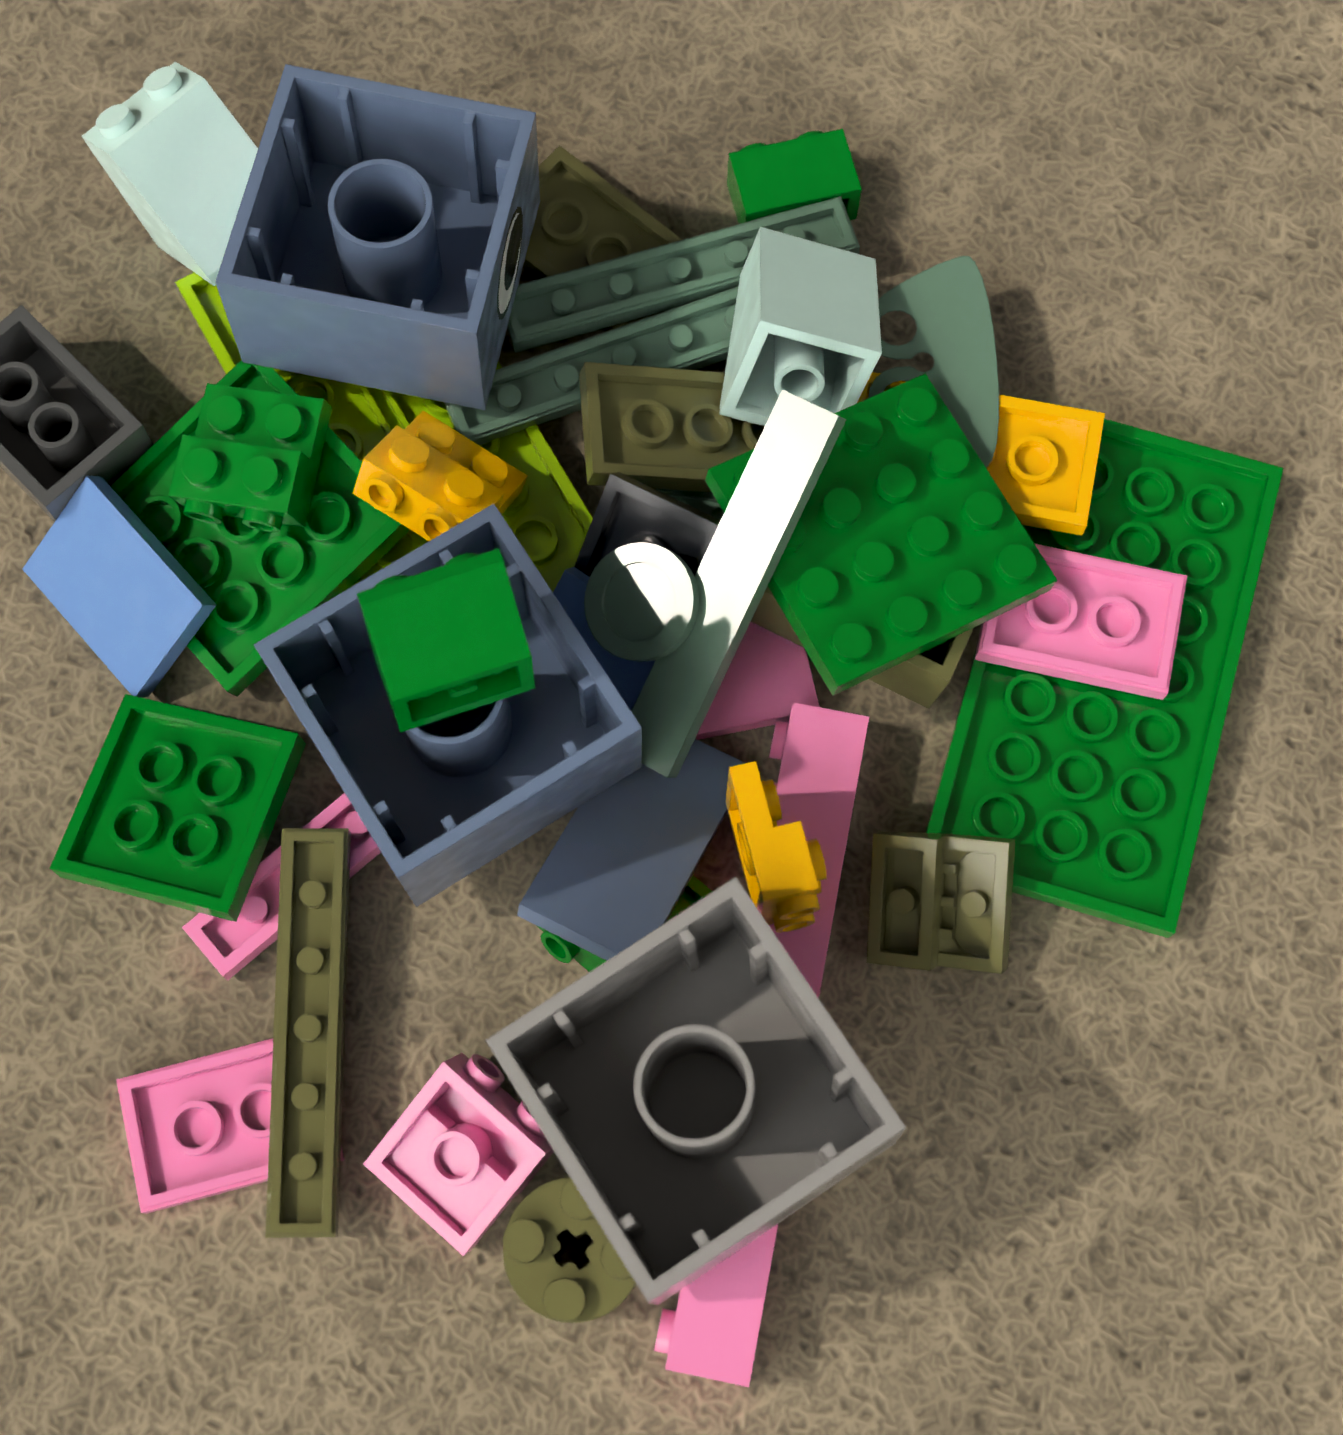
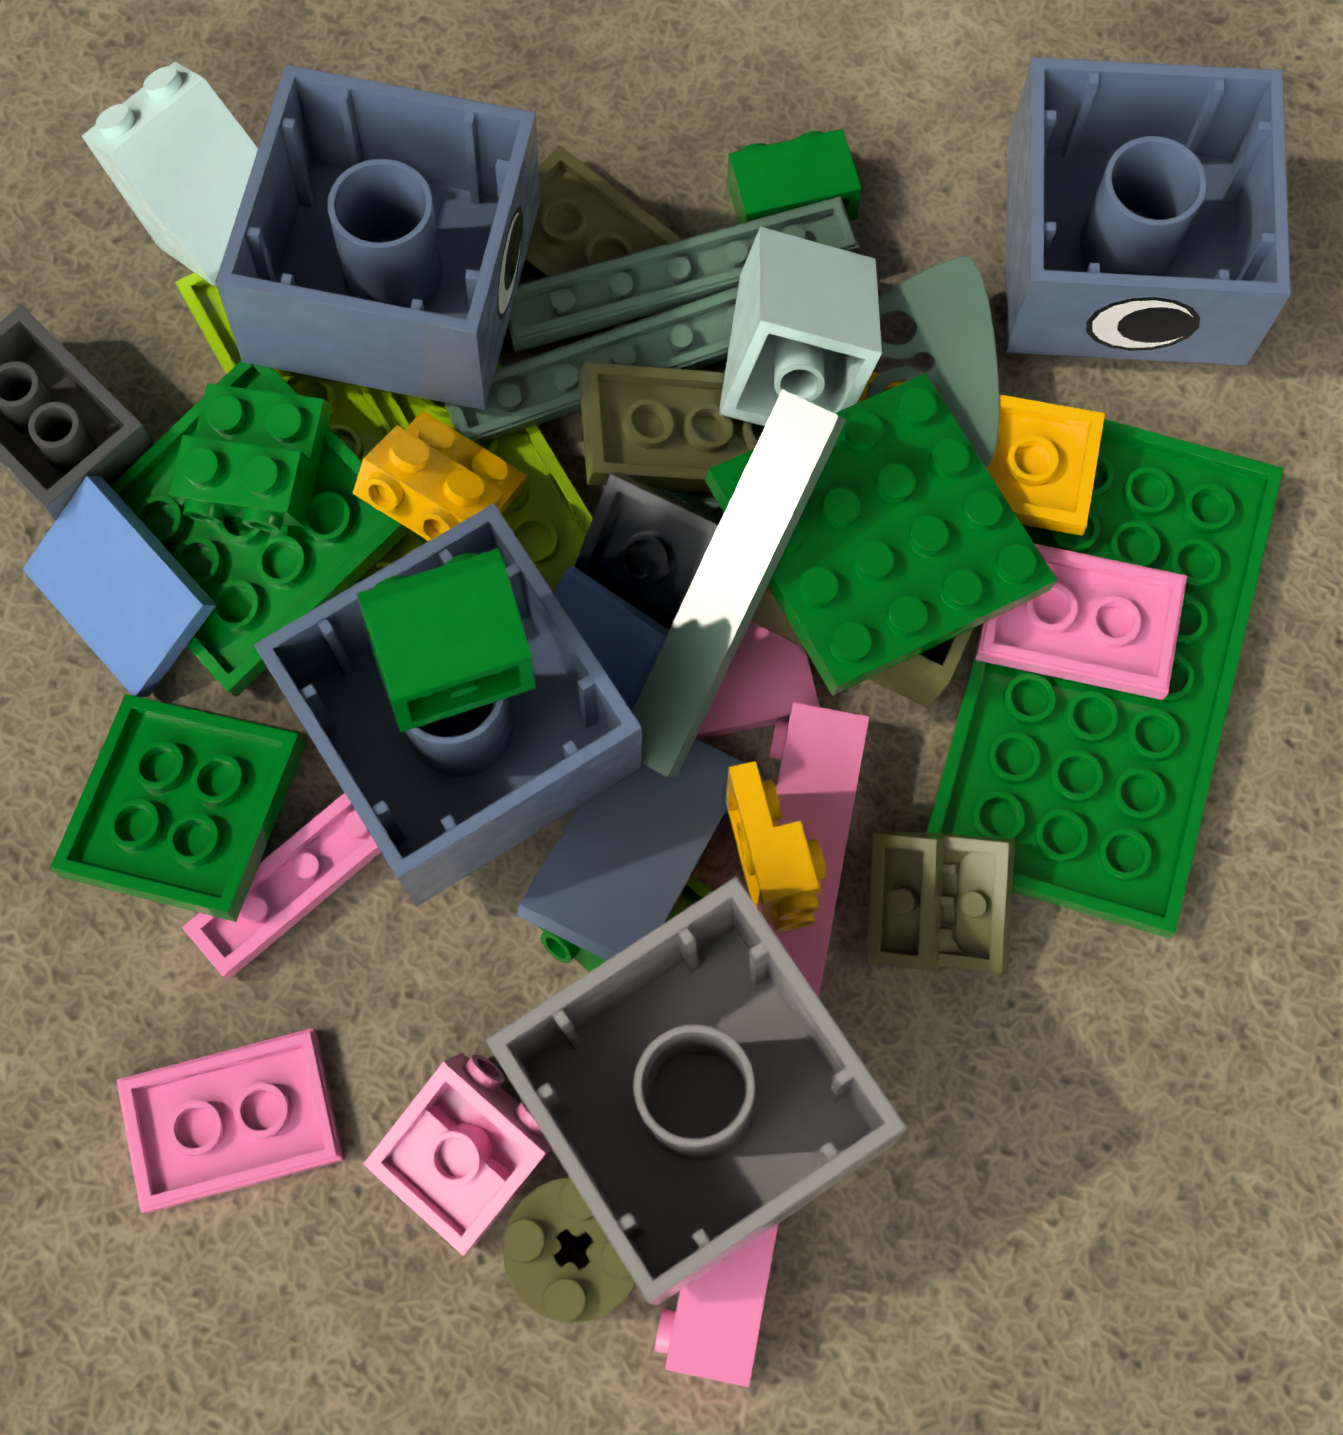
(308, 1034): olive tile -> none
(641, 602): sand green piece -> none
(1146, 211): none -> sand blue brick

